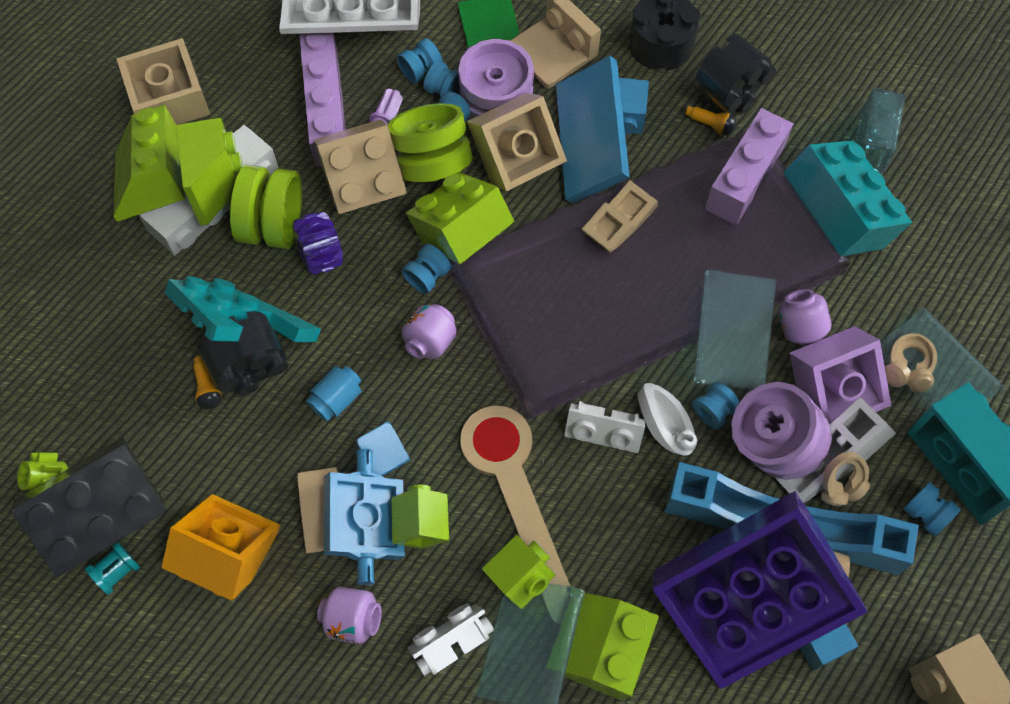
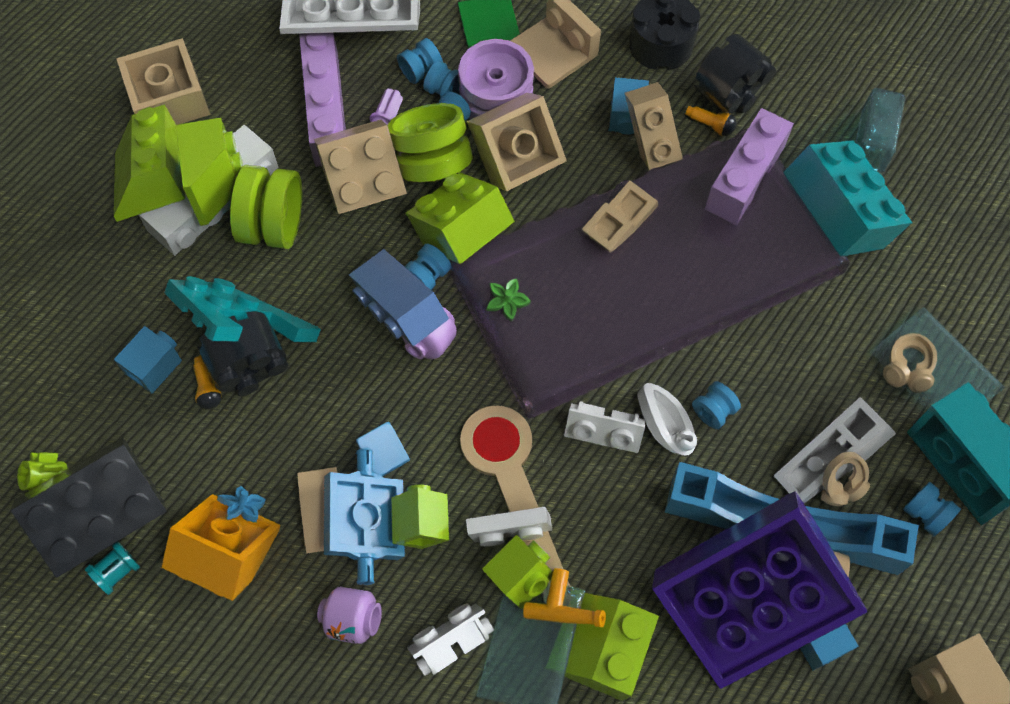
(149, 358): none -> dark azure brick
(242, 504): none -> dark azure plant
(317, 242): dark purple gear -> none
(334, 392): dark azure brick -> none
(397, 298): none -> medium blue brick
(507, 298): none -> bright green plant
(526, 524): none -> white plate
(554, 609): none -> light orange piece
(592, 130): dark azure tile -> none
(653, 125): none -> tan brick
(734, 329): clear light blue piece -> none
(781, 430): lavender wheel -> none
(804, 317): lavender head -> none
(841, 371): lavender slope -> none

